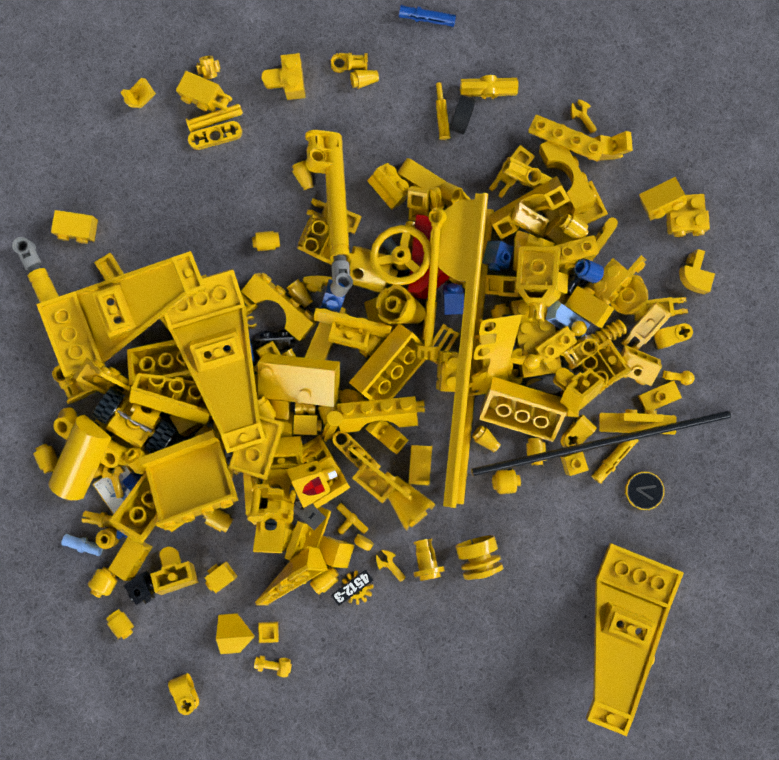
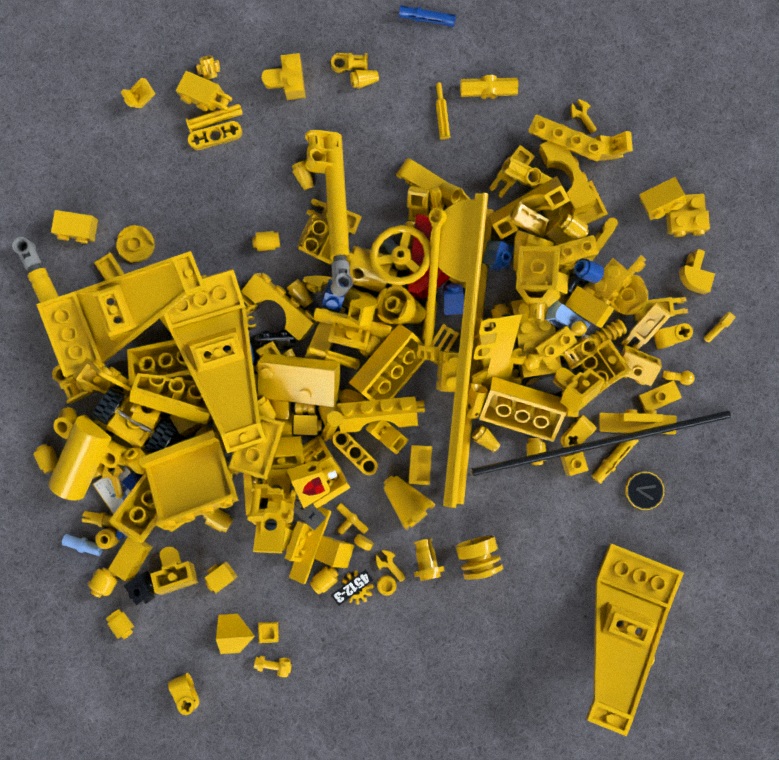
(135, 244): none -> yellow tile
(298, 571): yellow wedge -> none
(333, 356): none -> yellow axle
(360, 305): none -> yellow arch
(374, 480): yellow bracket -> none
(386, 585): none -> yellow tile
(389, 185): yellow brick -> none
(462, 114): black tyre -> none
(475, 401): none -> yellow piece
(501, 285): yellow brick -> none
(506, 481): yellow head -> none
(724, 322): none -> yellow bar

